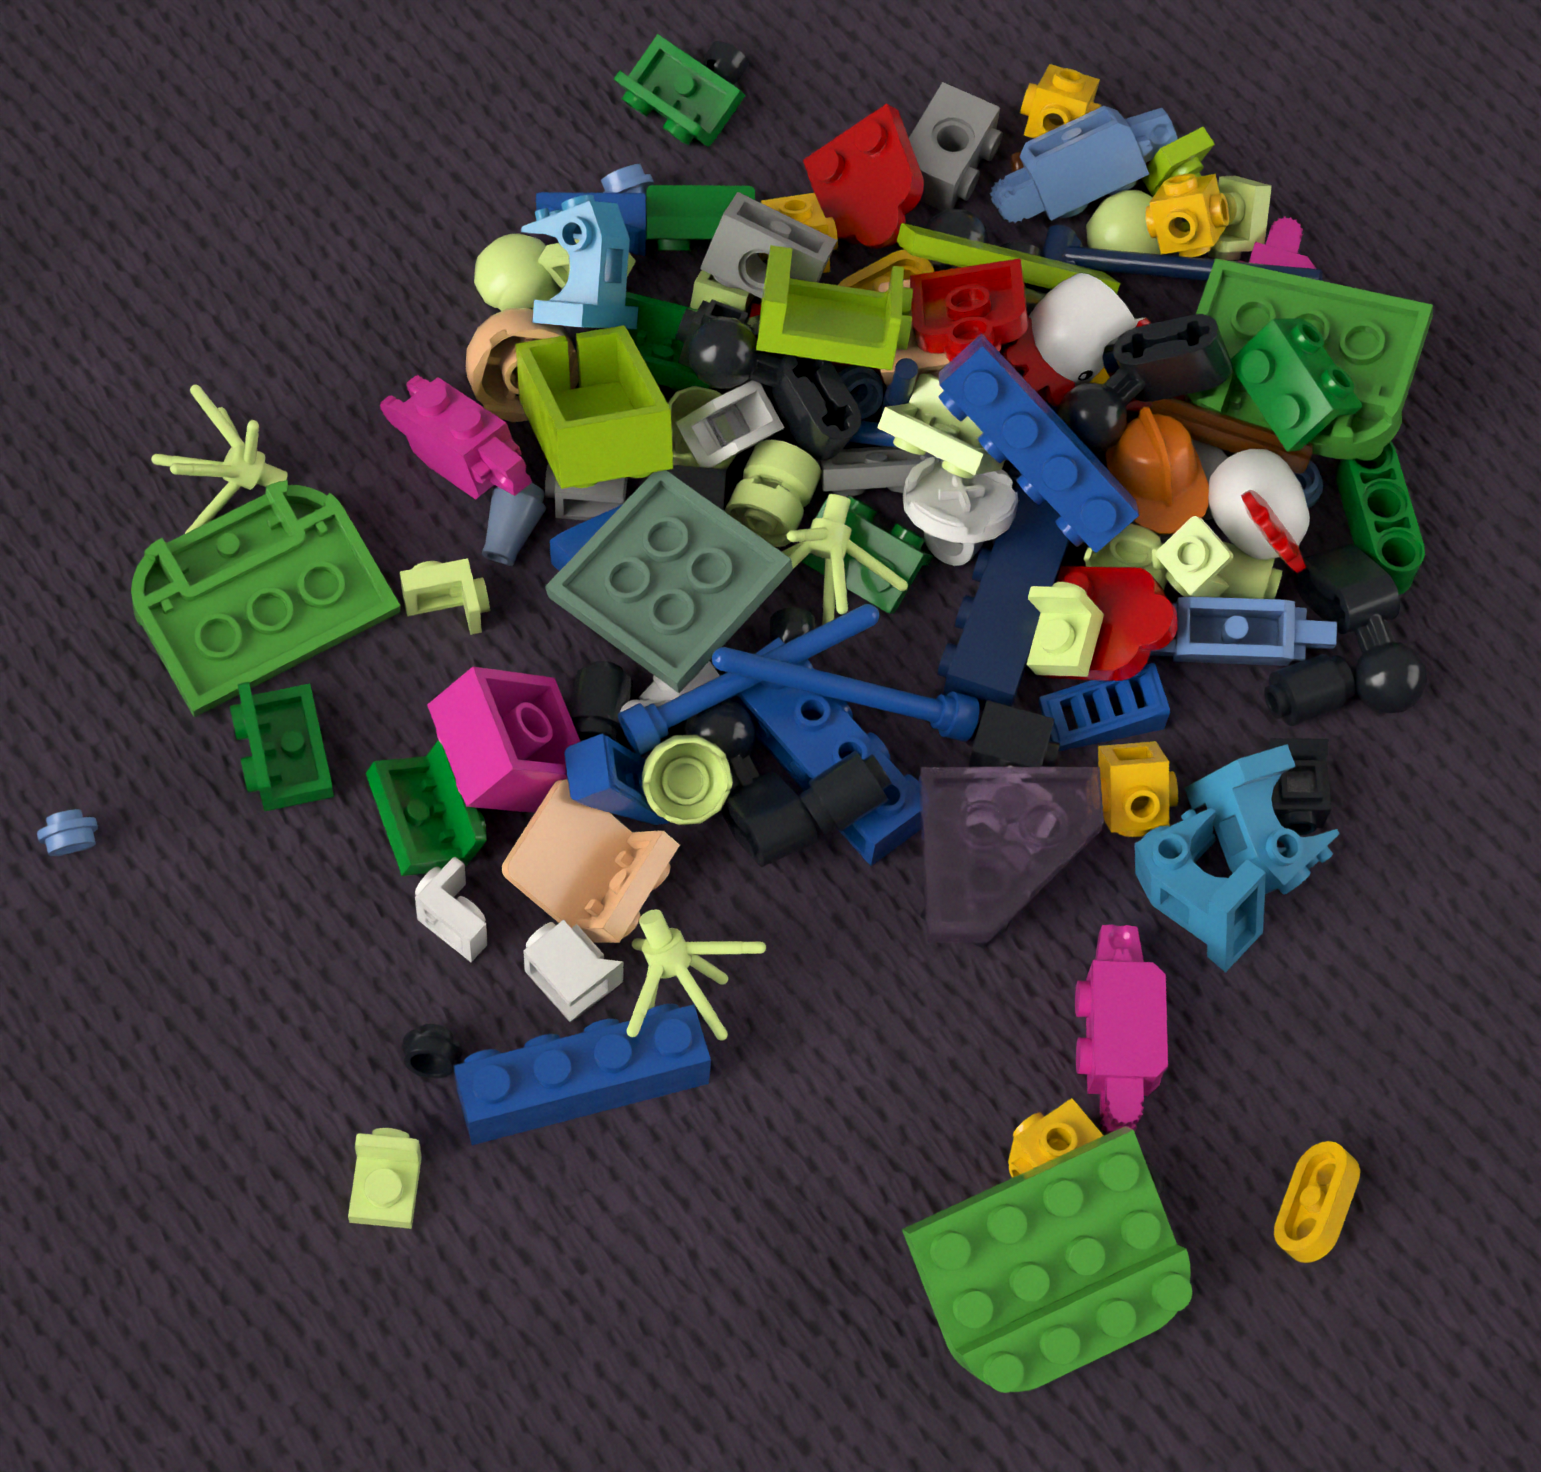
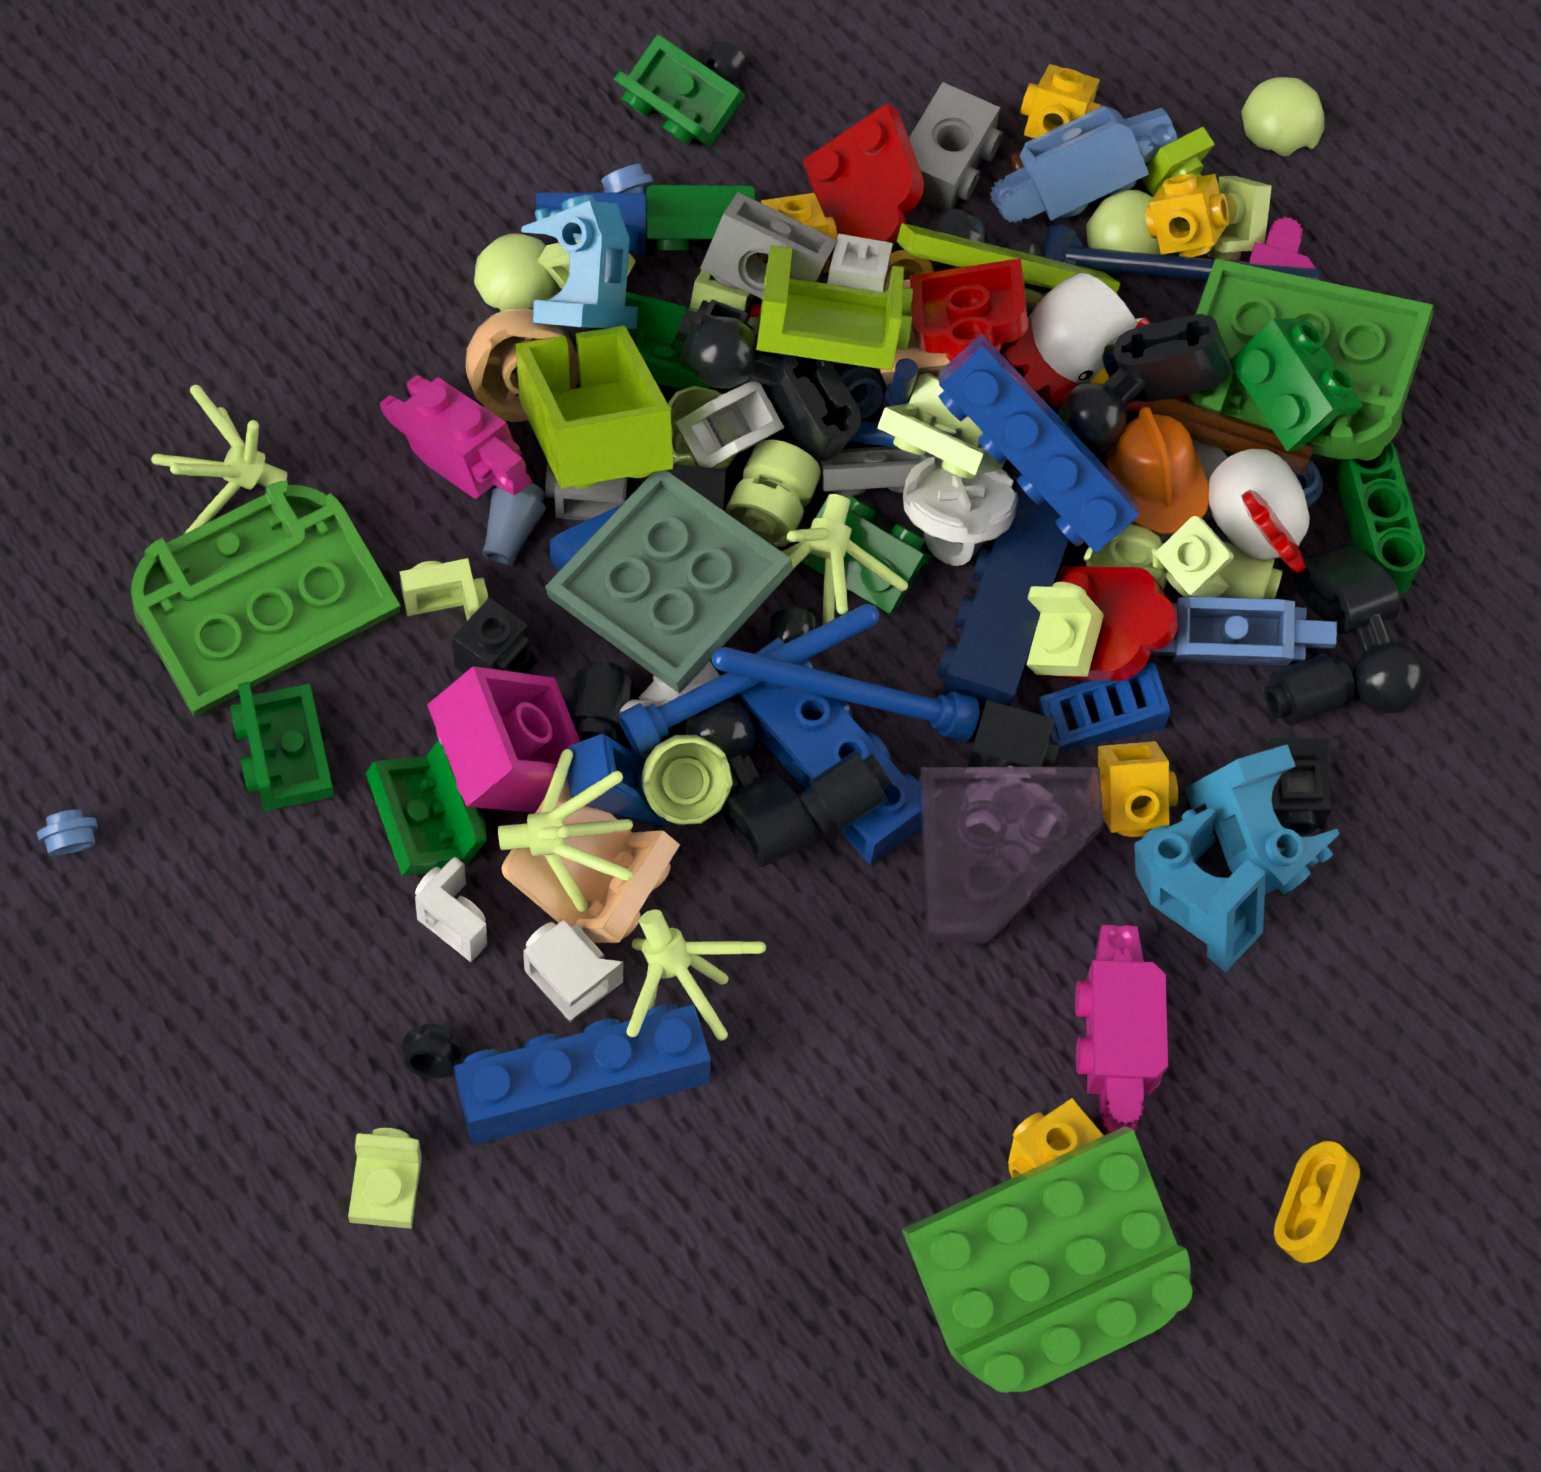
(493, 641): none -> black window
(547, 833): none -> yellowish green plant
(860, 263): none -> white bracket
(1283, 115): none -> yellowish green hair

